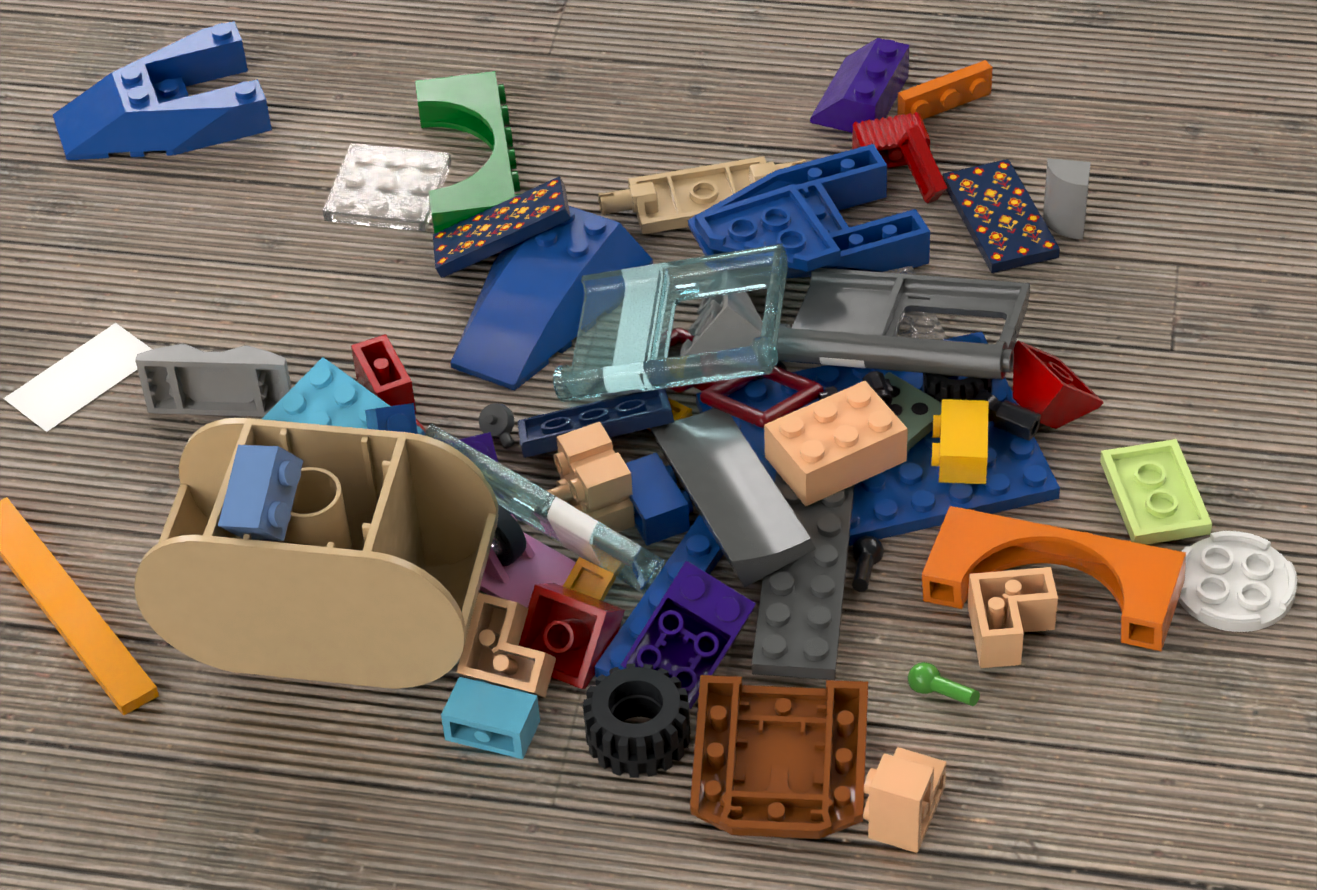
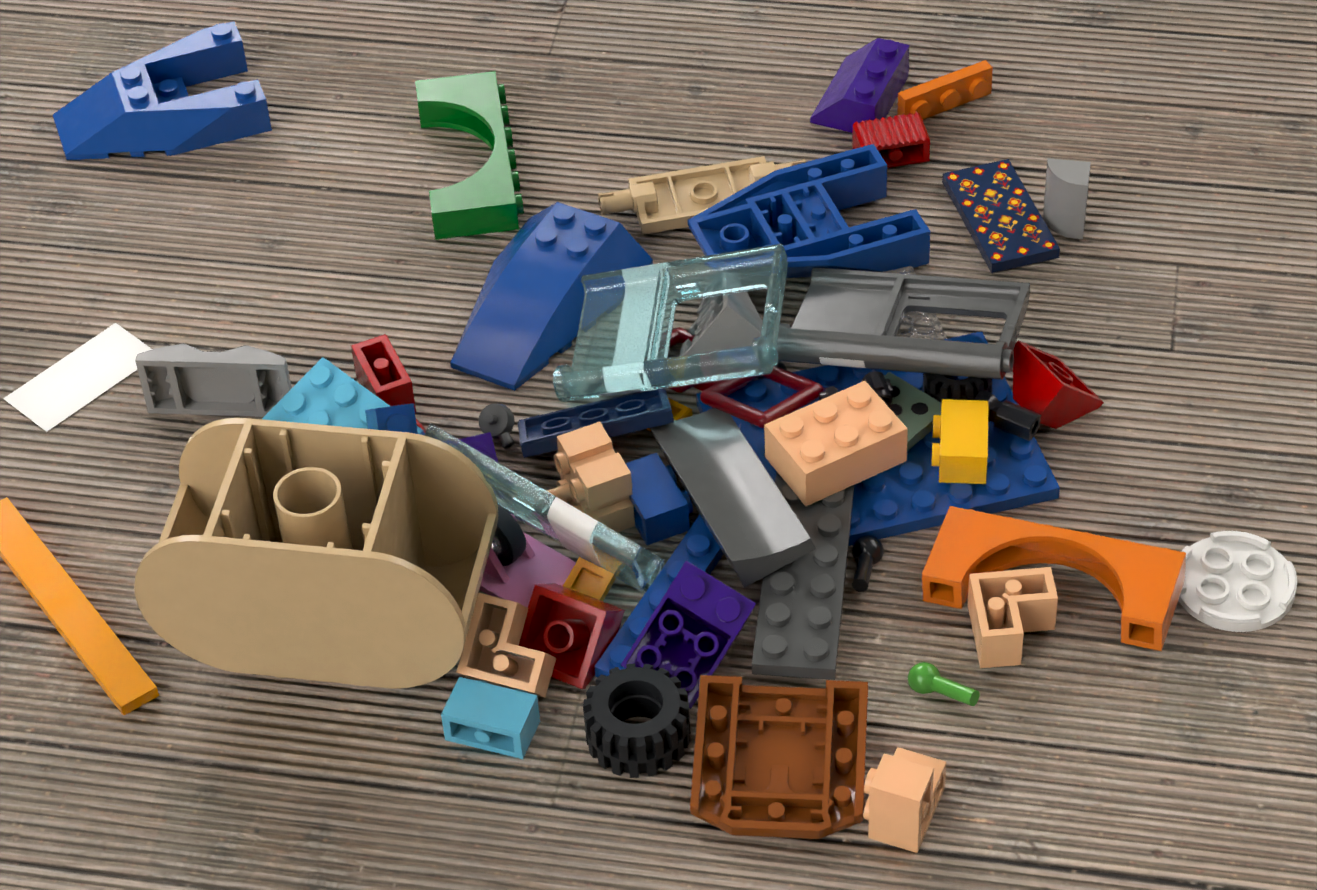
(261, 492): medium blue brick -> none
(386, 187): clear plate -> none
(501, 227): dark blue tile -> none
(770, 220): blue plate -> none
(922, 164): red tile -> none
(1155, 492): yellowish green plate -> none

